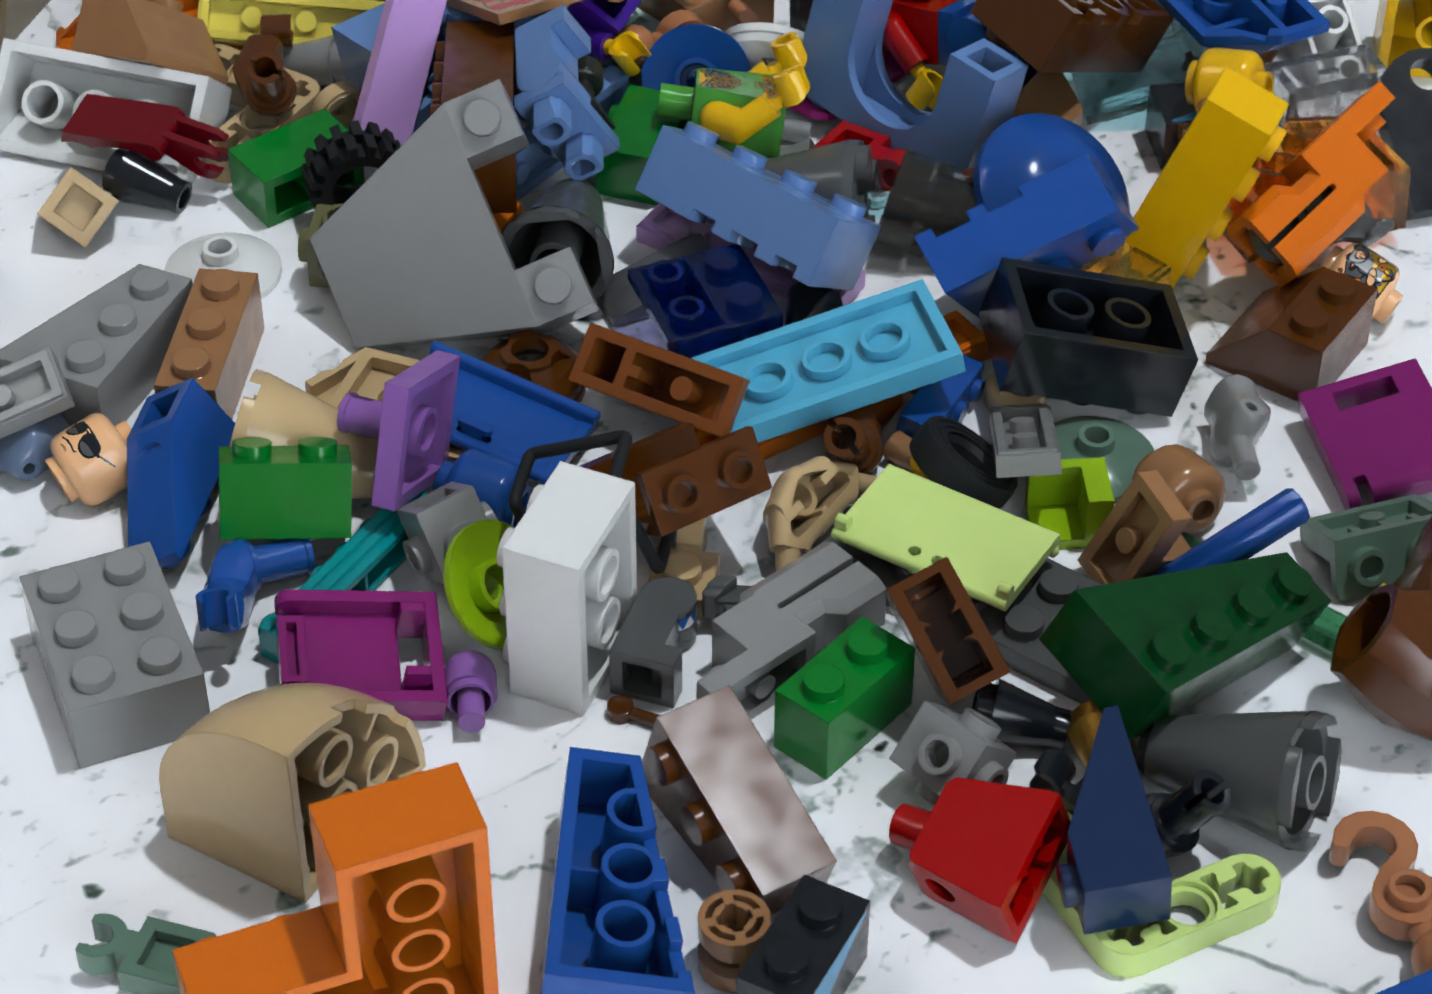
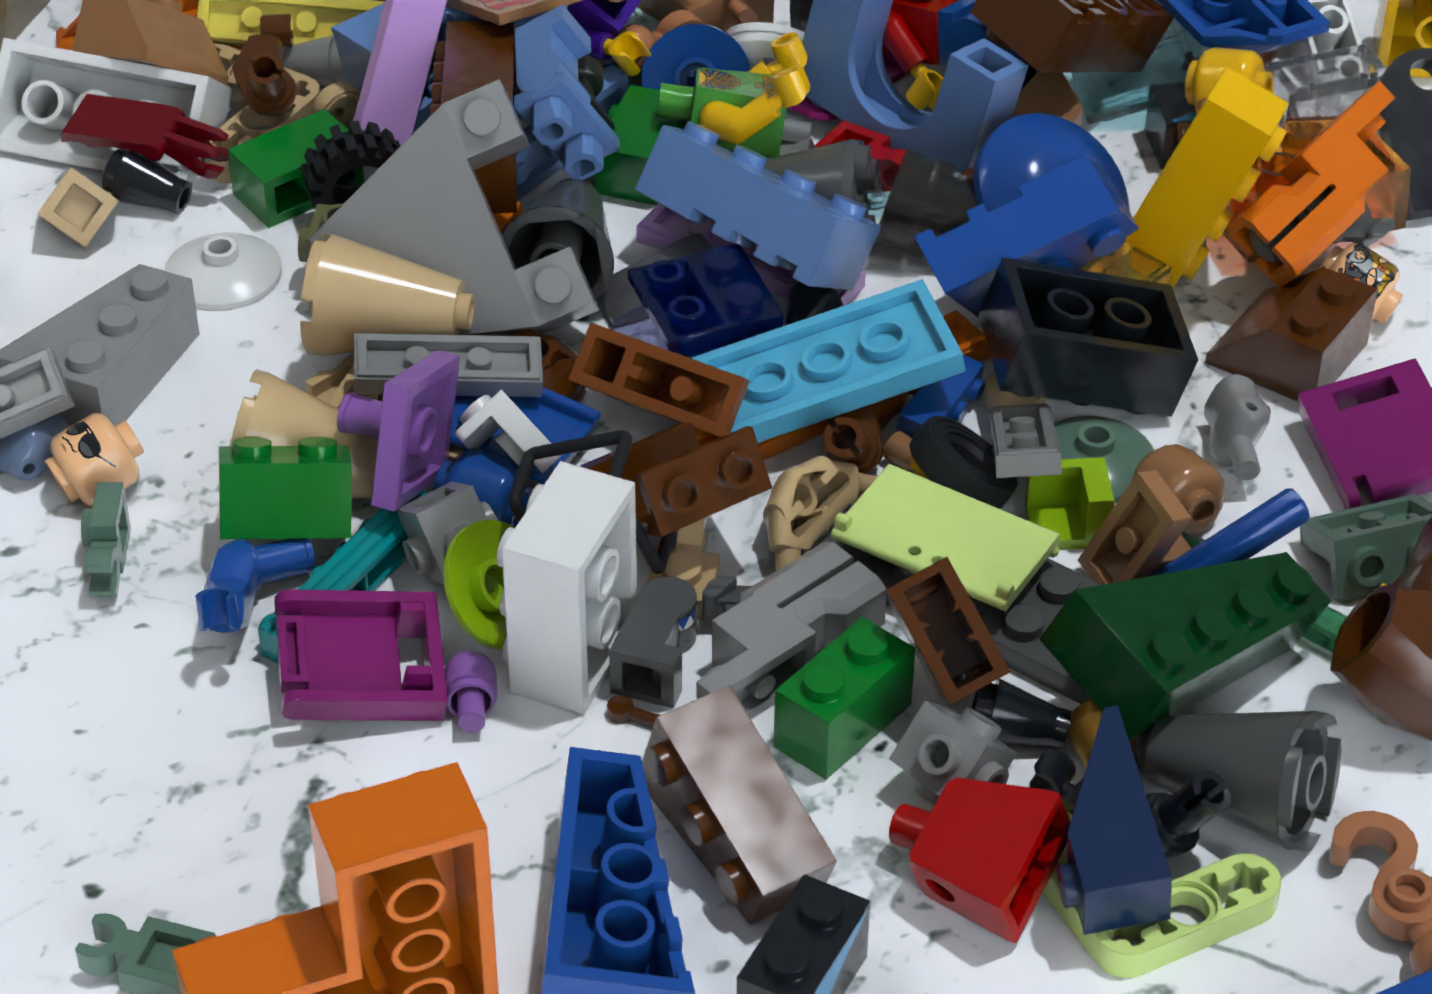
(107, 535): none -> sand green plate
(115, 653): light grey brick -> none
(173, 467): blue slope -> none
(216, 336): medium nougat brick -> none
(252, 766): tan brick -> none
(376, 292): none -> tan cone
(484, 365): none -> light grey tile
(519, 434): none -> white bracket
(728, 933): medium nougat wheel -> none

